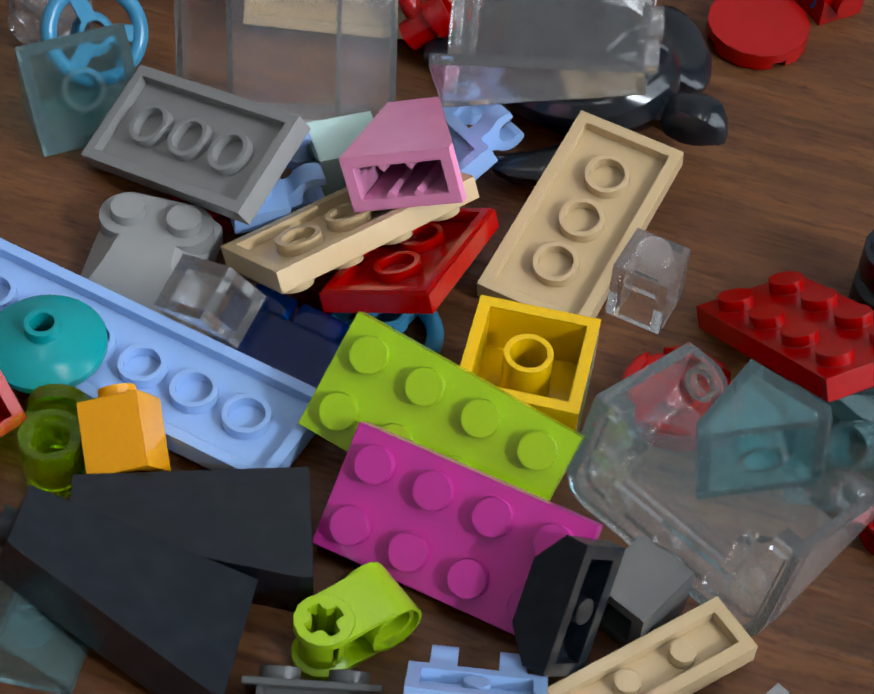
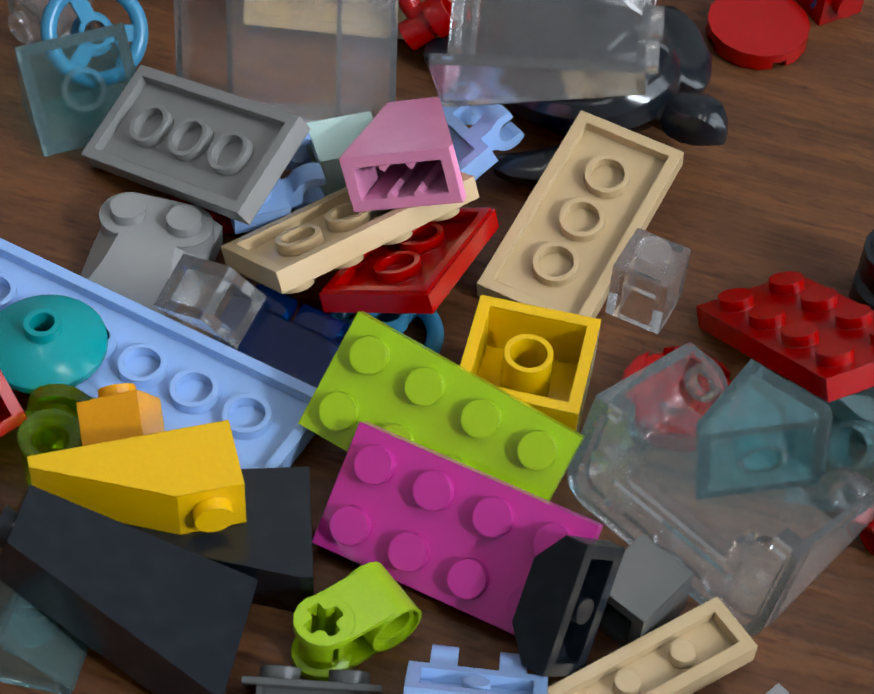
(153, 481): none -> yellow slope

